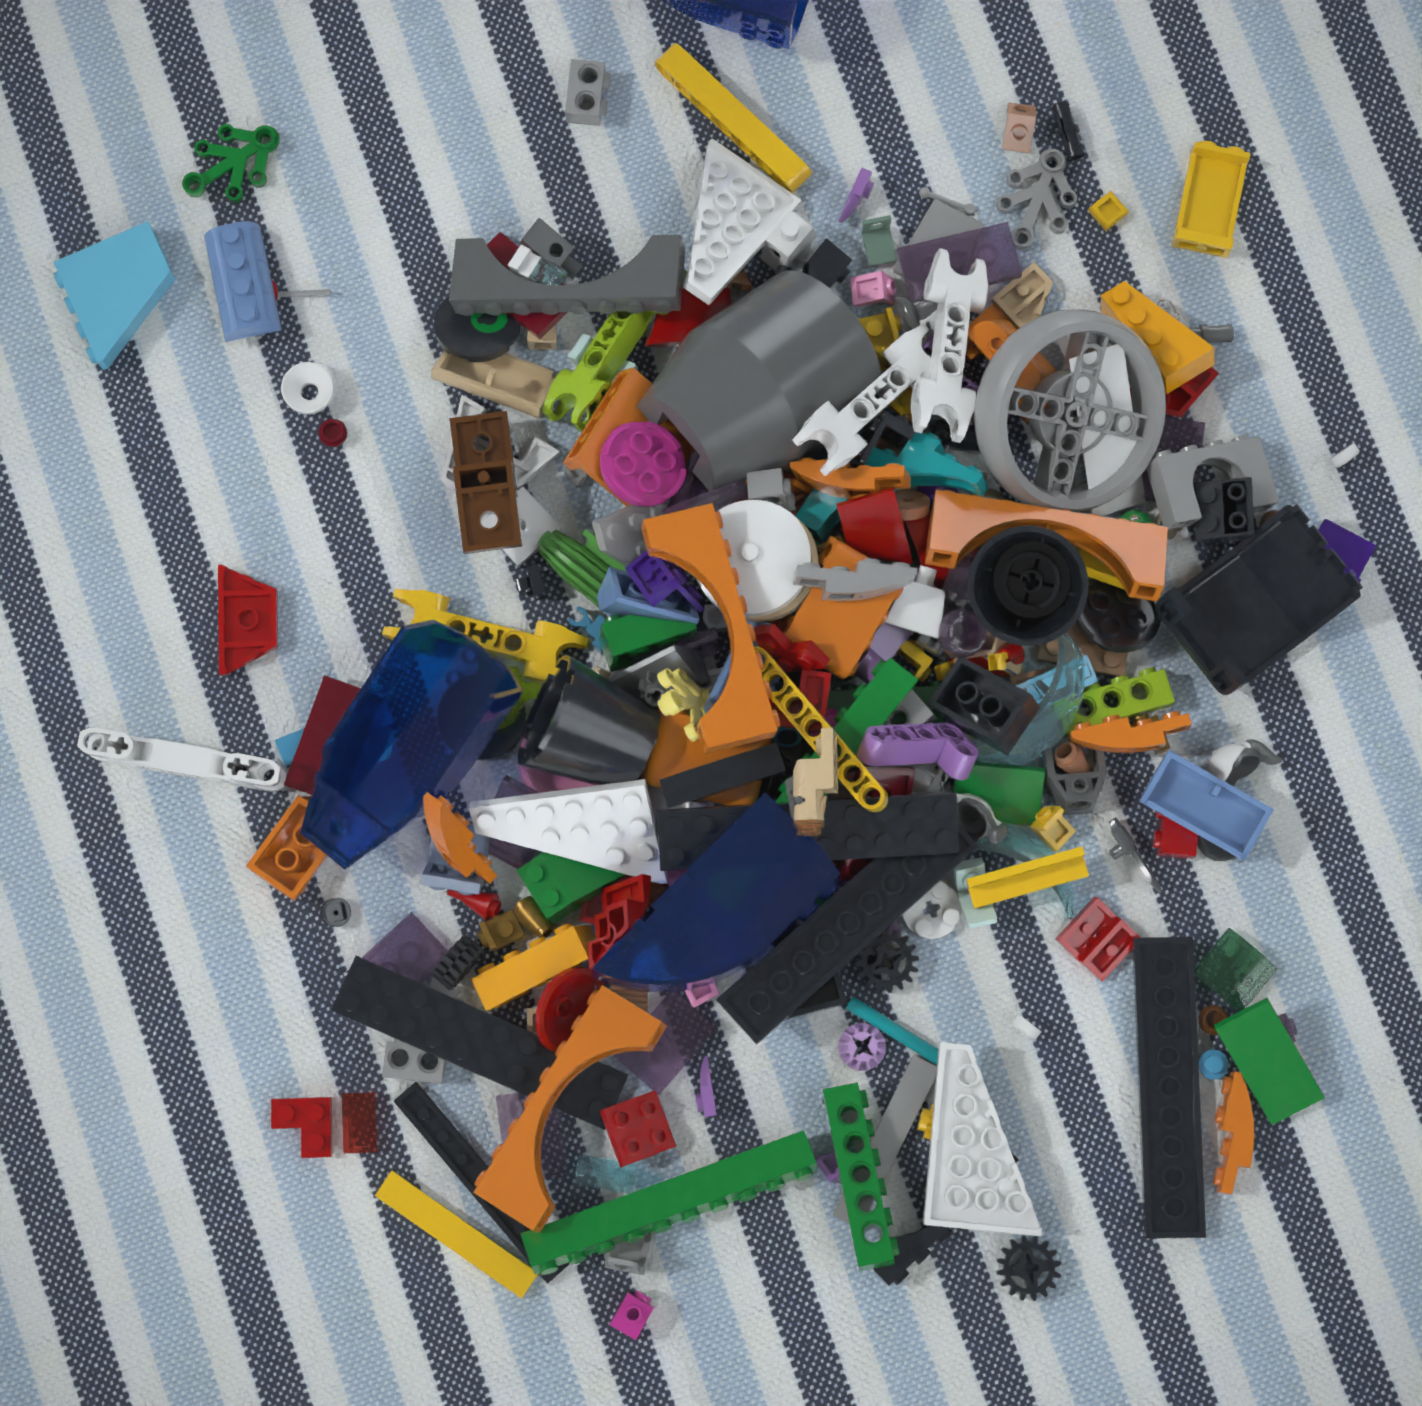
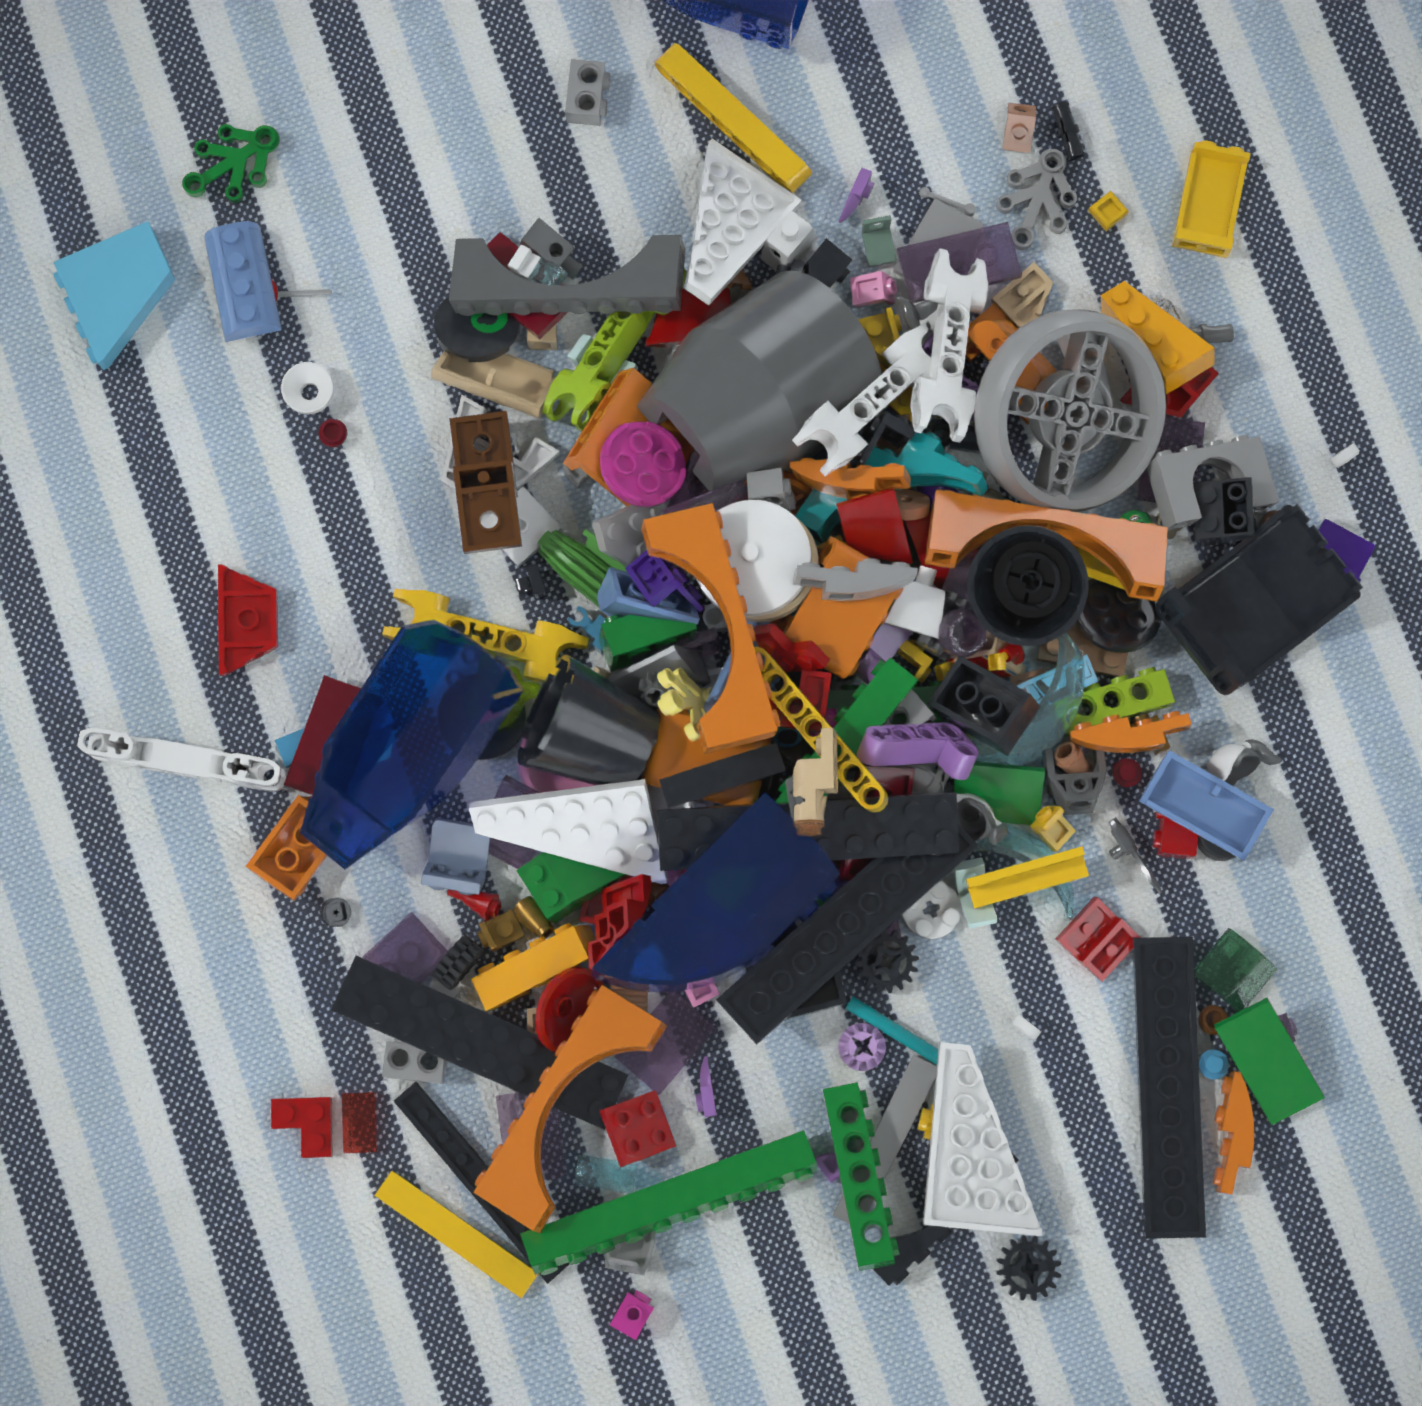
(454, 839): orange slope -> none
(1112, 450): white sticker -> none
(1127, 772): none -> dark red plate

